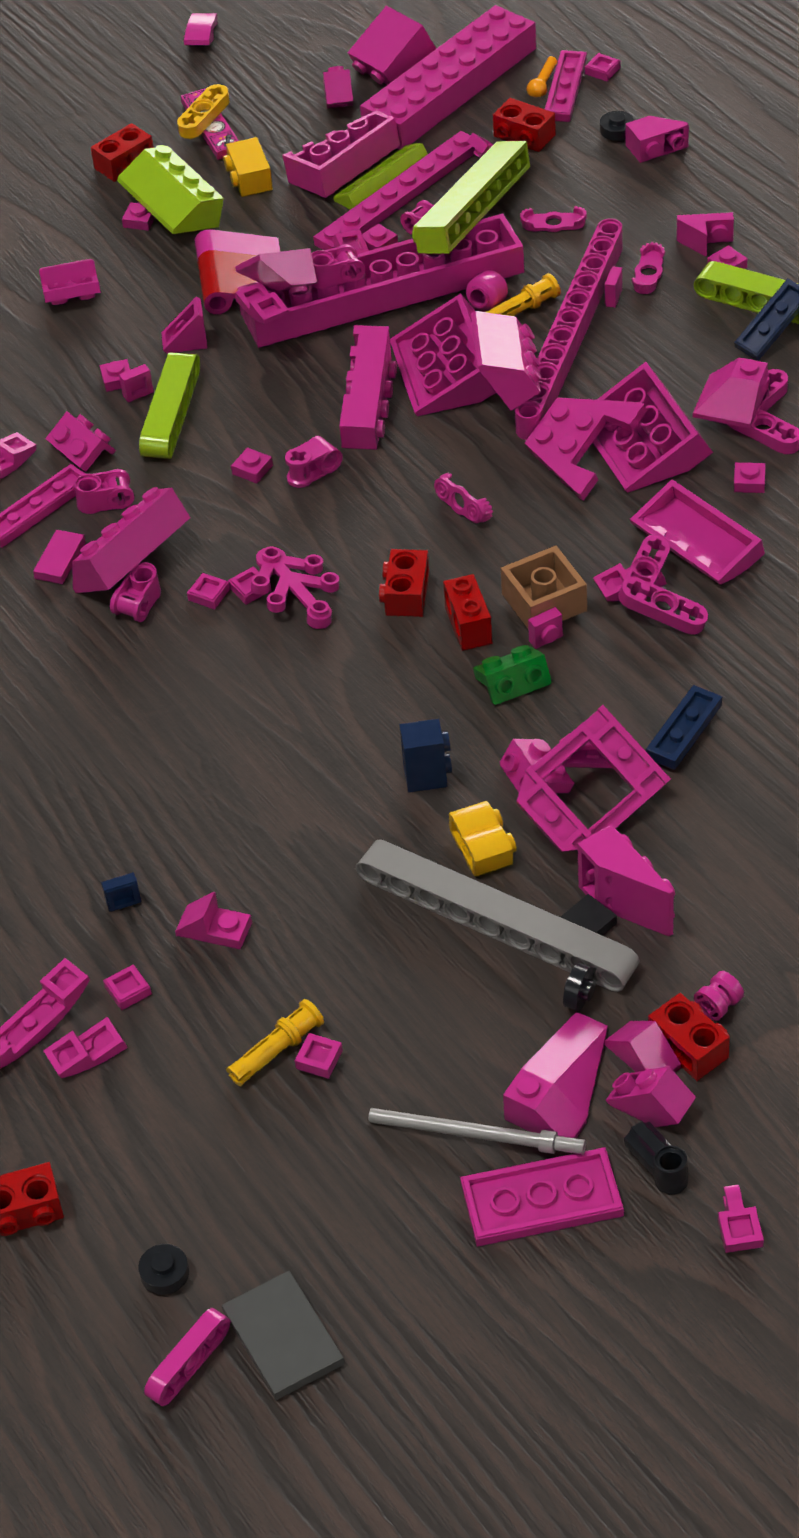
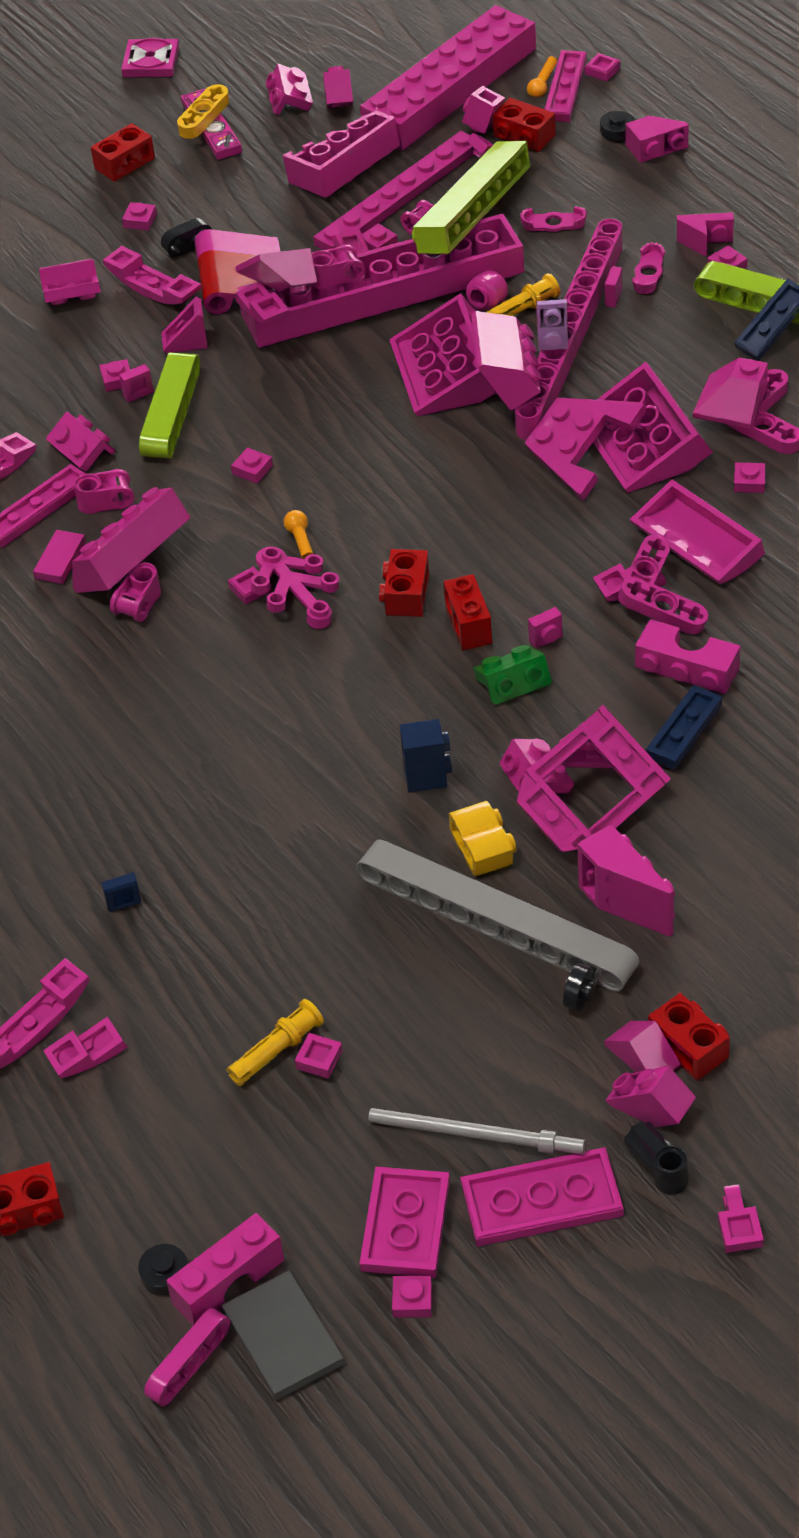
(127, 987): dark pink tile -> none
(147, 281): none -> dark pink slope
(150, 57): none -> dark pink piece
(172, 191): lime slope -> none
(182, 237): none -> black beam
(200, 29): dark pink slope -> none
(201, 1284): none -> dark pink arch
(208, 591): dark pink tile -> none
(214, 925): dark pink slope -> none
(248, 167): yellow brick -> none
(288, 87): none -> dark pink bracket
(296, 523): none -> light orange bar
(313, 459): dark pink piece -> none
(367, 388): dark pink wedge -> none
(380, 175): lime slope -> none
(390, 46): dark pink slope -> none
(405, 1222): none -> dark pink plate
(412, 1296): none -> dark pink plate
(473, 509): dark pink piece -> none
(480, 109): none -> dark pink brick
(544, 583): medium nougat brick -> none
(552, 324): none -> lavender slope
(559, 1080): dark pink wedge -> none
(591, 915): black piece -> none
(708, 667): none -> dark pink arch
(721, 993): dark pink wheel -> none

